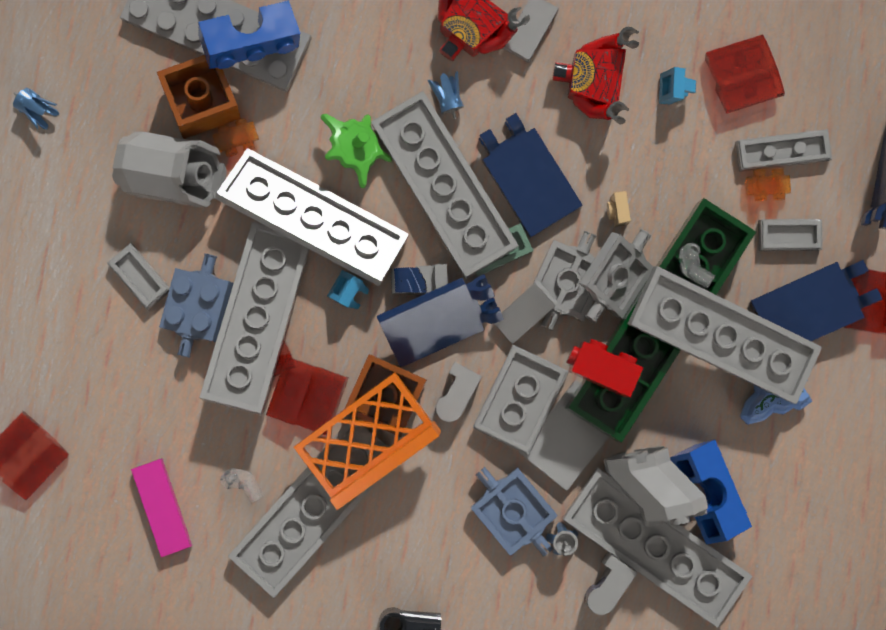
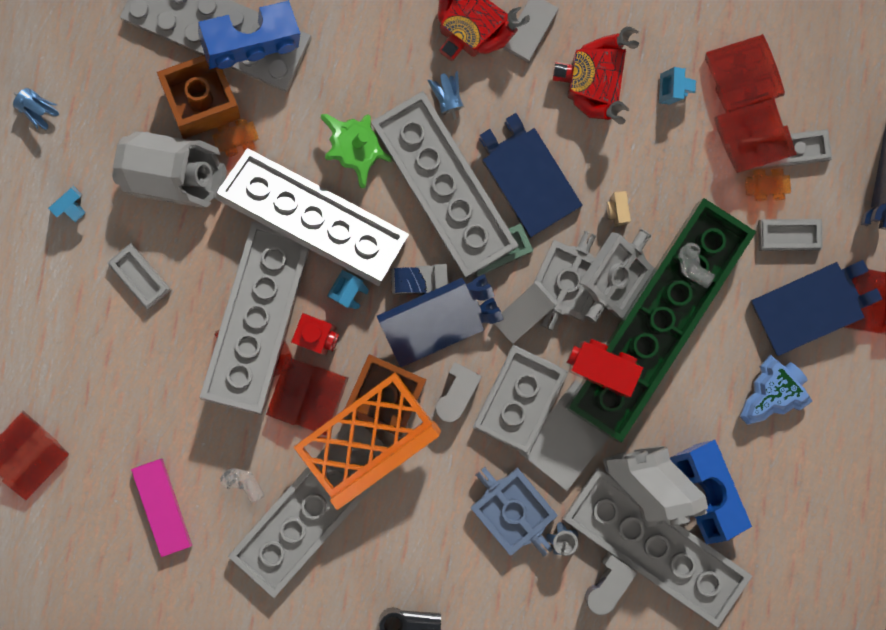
(68, 204): none -> dark azure tile
(196, 305): sand blue plate -> none
(315, 334): none -> red brick
(724, 335): light grey plate -> none
(754, 136): none -> clear red slope

